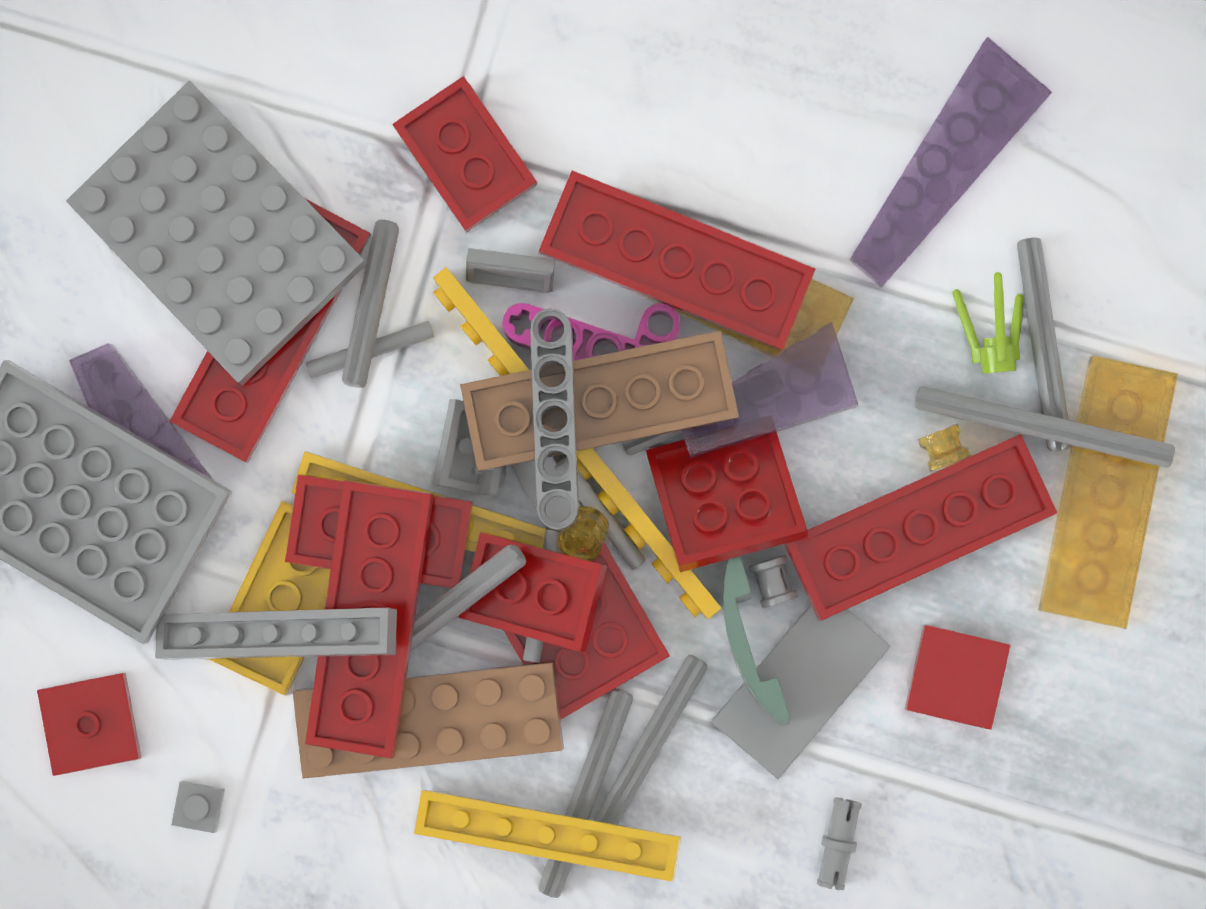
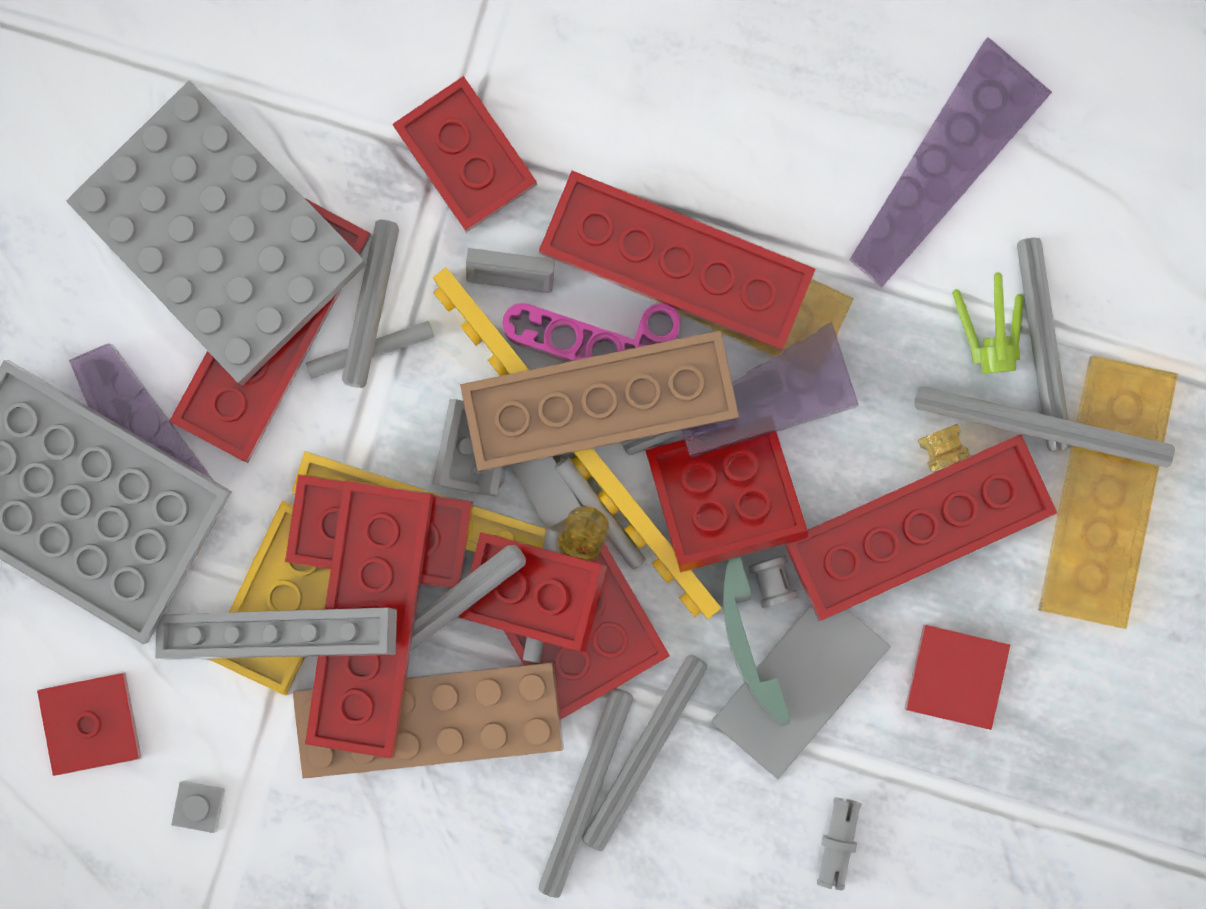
(547, 398): light grey beam -> none
(548, 835): yellow plate -> none

